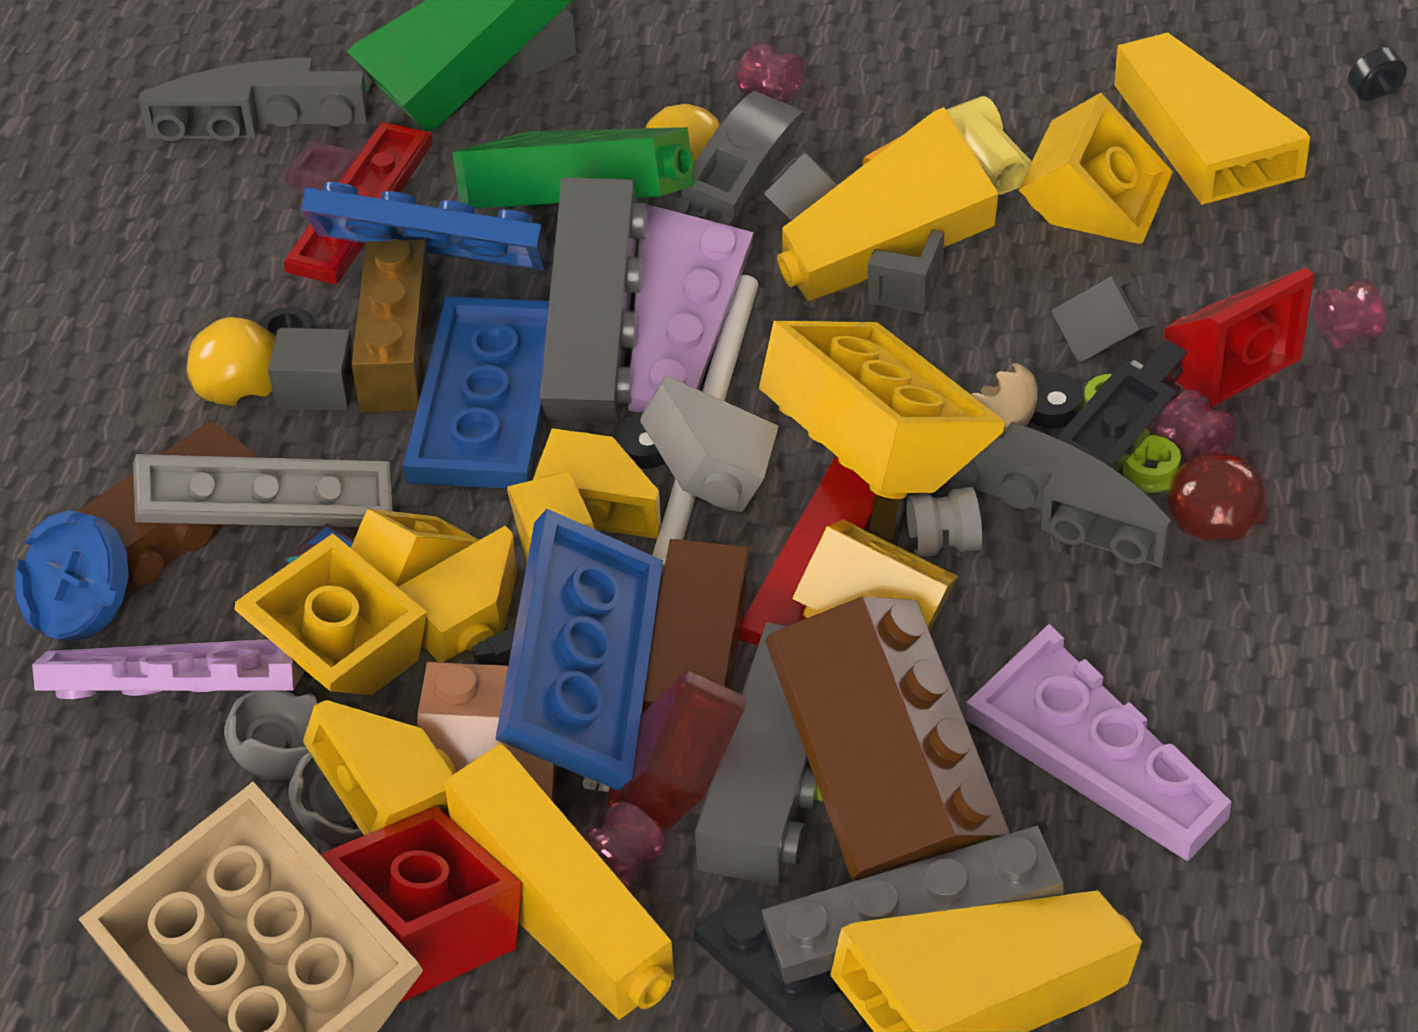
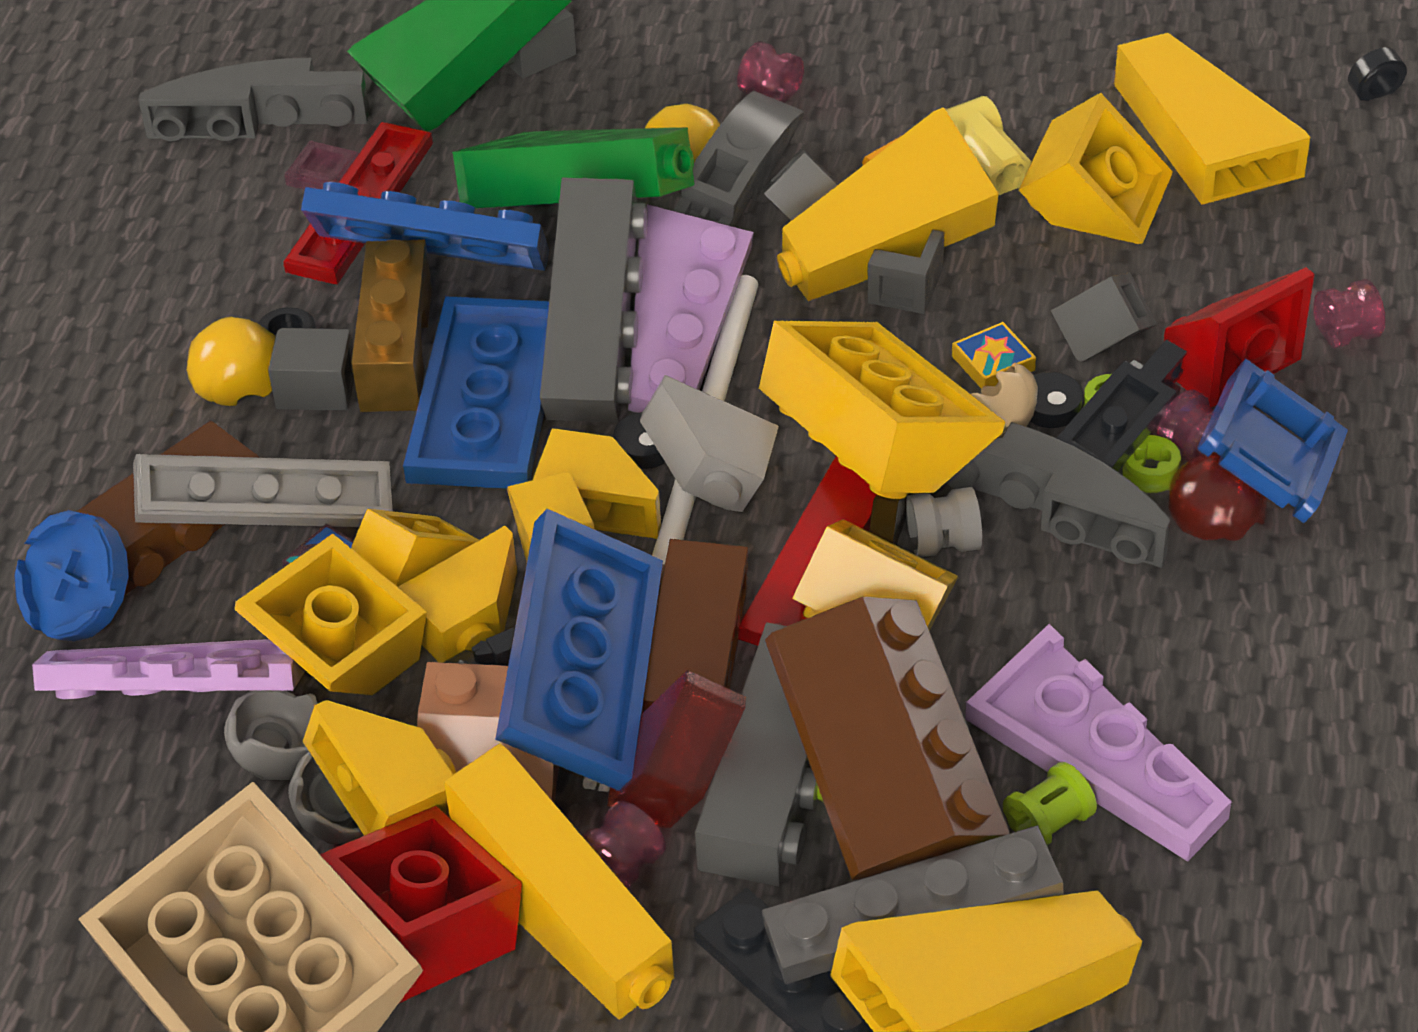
(991, 352): none -> tile
(1052, 802): none -> lime bush
(1266, 453): none -> blue container

